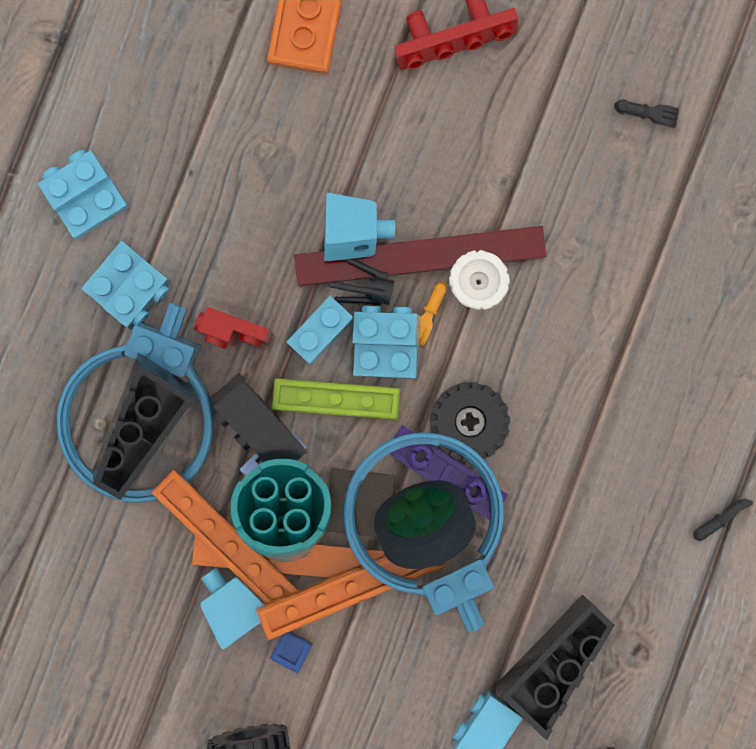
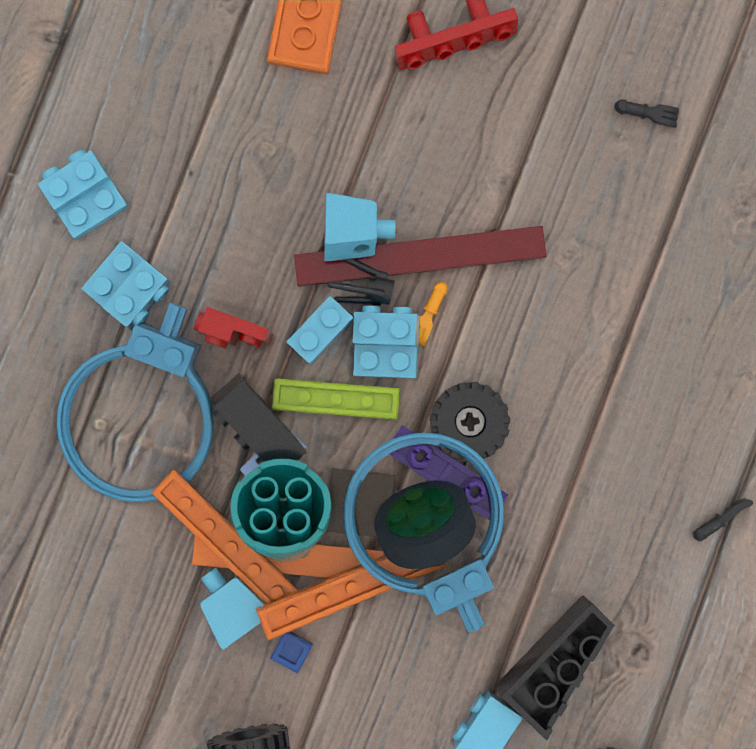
(142, 421): black wedge -> none
(482, 267): white hair -> none

